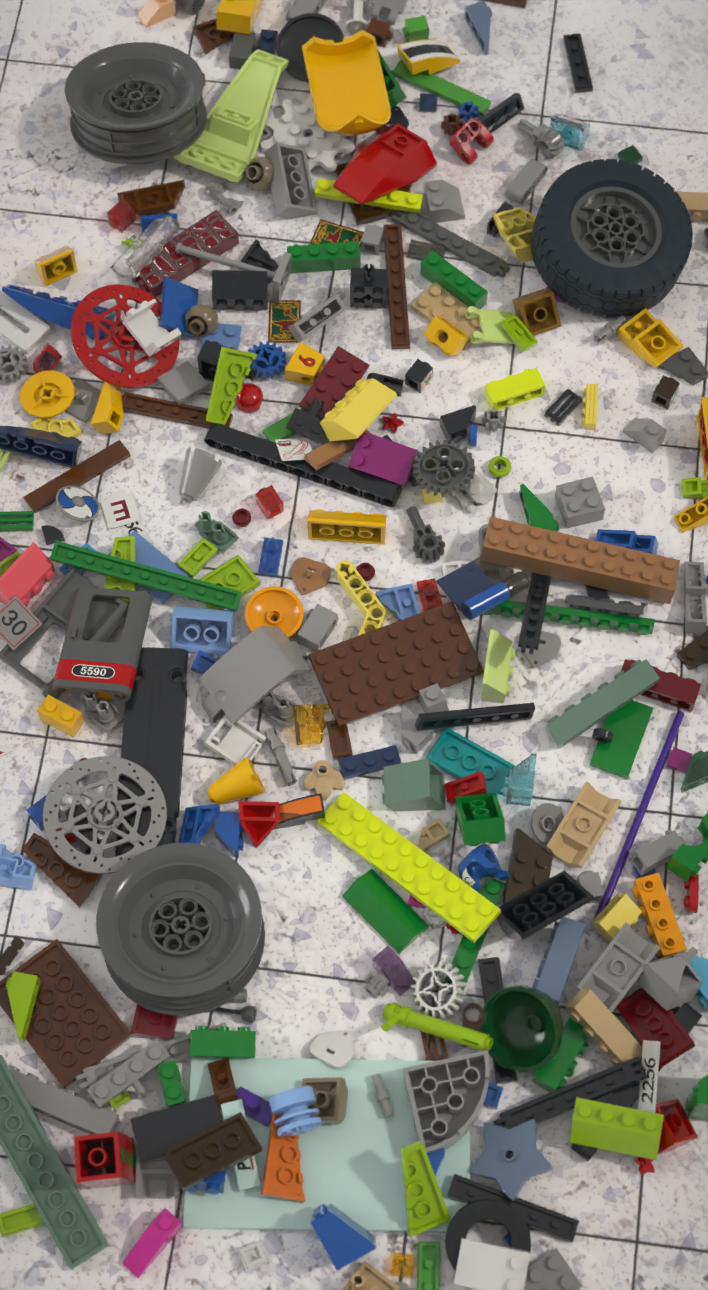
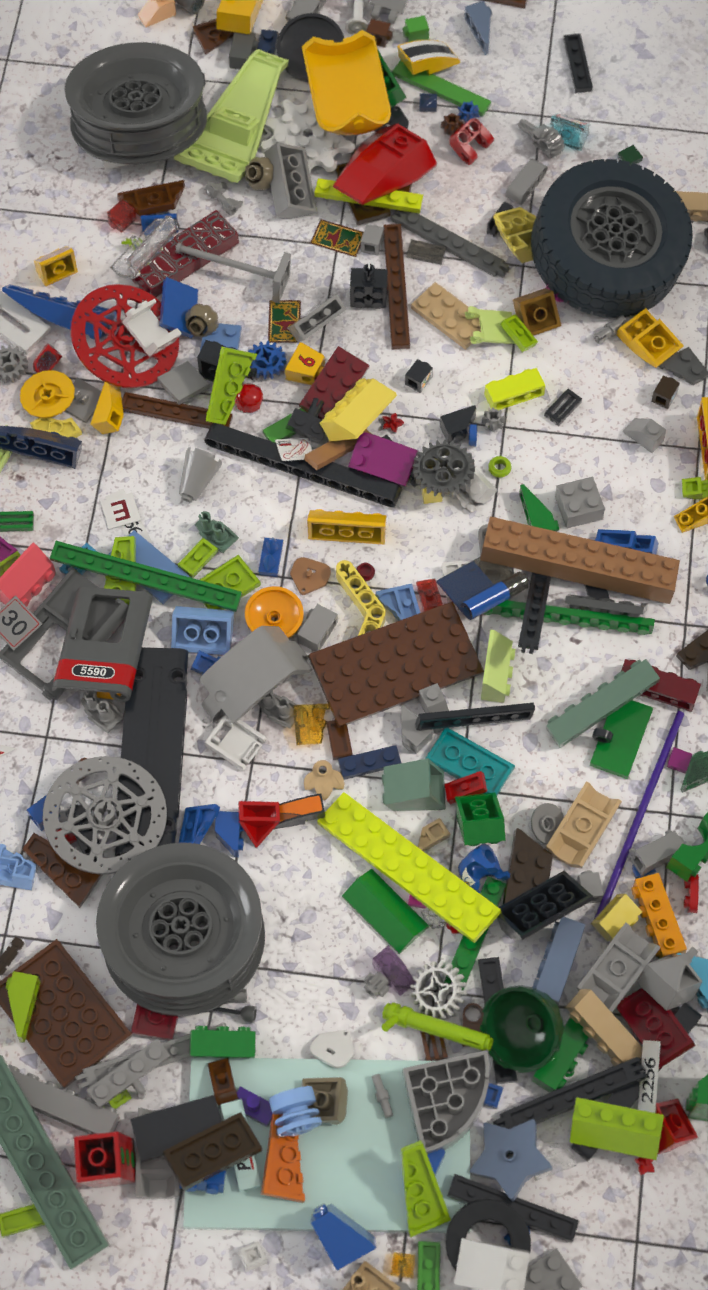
(52, 534): black tile -> none
(60, 716): yellow brick -> none
(77, 475): reddish brown tile -> none
(77, 503): shield -> none
(152, 1242): dark pink slope -> none
(171, 1082): green brick -> none
(236, 784): yellow cone -> none
(240, 290): black slope -> none
(241, 517): dark red plate -> none
(260, 258): black wing -> none
(269, 502): clear red brick -> none
(277, 748): light grey pin -> none
(324, 257): green brick -> none
(393, 383): black piece -> none
(424, 536): dark grey gear -> none
(439, 270): green brick -> none
(443, 201): light grey slope -> none
(456, 337): yellow brick -> none
(503, 112): black hinge -> none
(520, 783): clear light blue slope -> none
(545, 651): light grey piece -> none
(590, 410): light yellow piece -> none
(694, 597): light grey slope -> none

